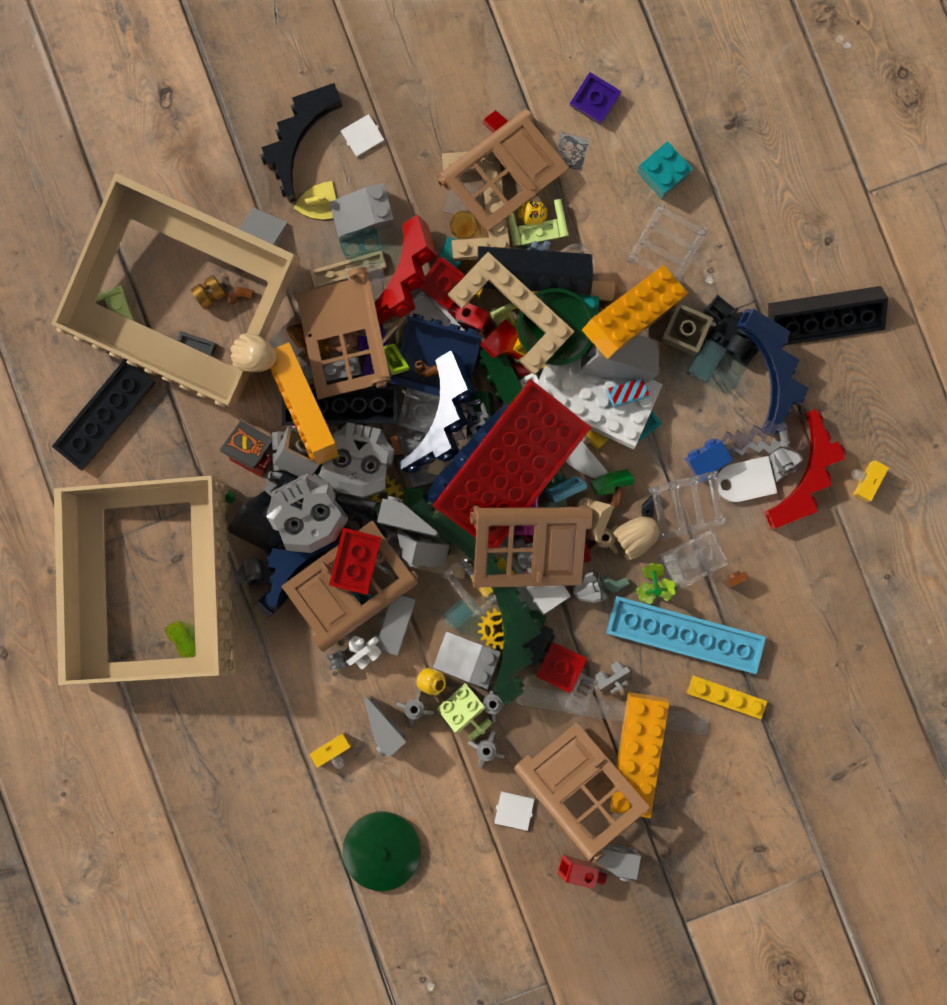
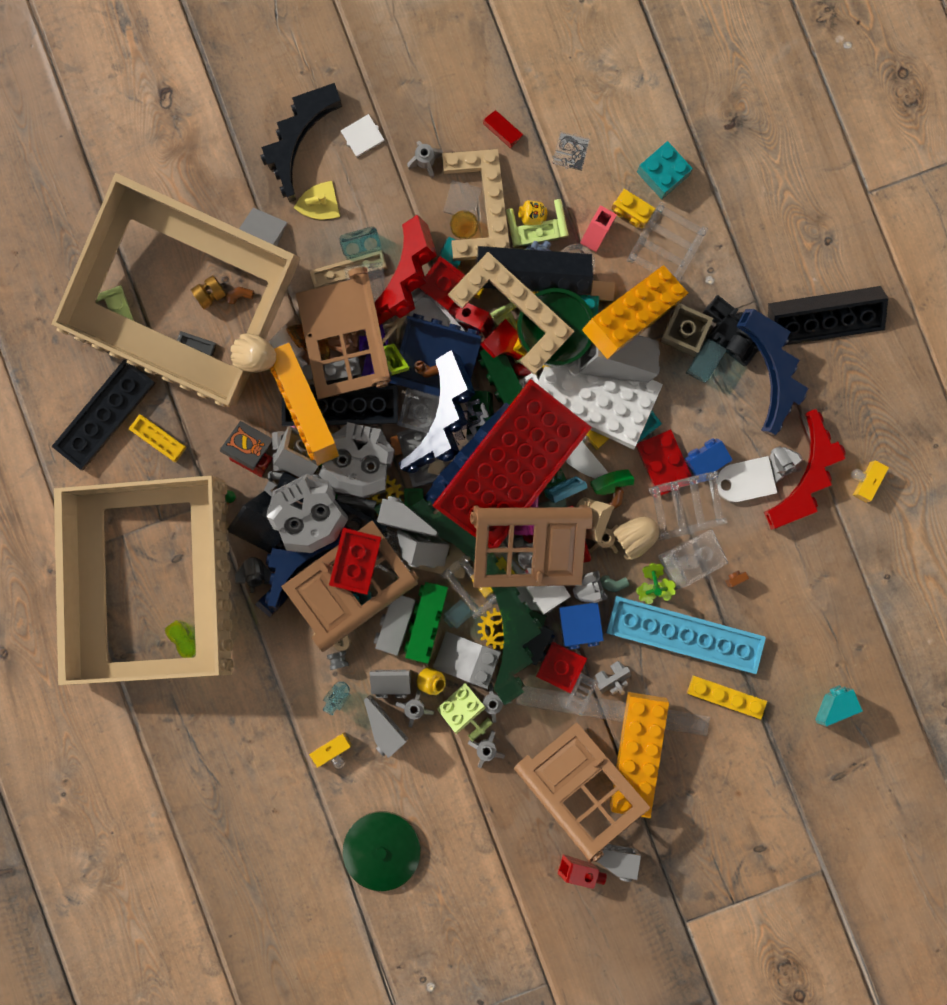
(157, 438): none -> yellow plate
(336, 697): none -> clear light blue hips
(360, 651): white hips -> none
(362, 209): light grey slope -> none
(390, 682): none -> light grey slope
(424, 161): none -> light grey brick
(426, 624): none -> green wedge
(514, 810): white piece -> none
(524, 156): medium nougat door -> none
(581, 625): none -> blue brick
(595, 98): dark purple plate -> none
(598, 228): none -> coral slope
(627, 393): tile -> none
(633, 209): none -> yellow bracket
(648, 507): black arm -> none
(663, 459): none -> red plate
(748, 439): piece -> none
(838, 705): none -> teal slope

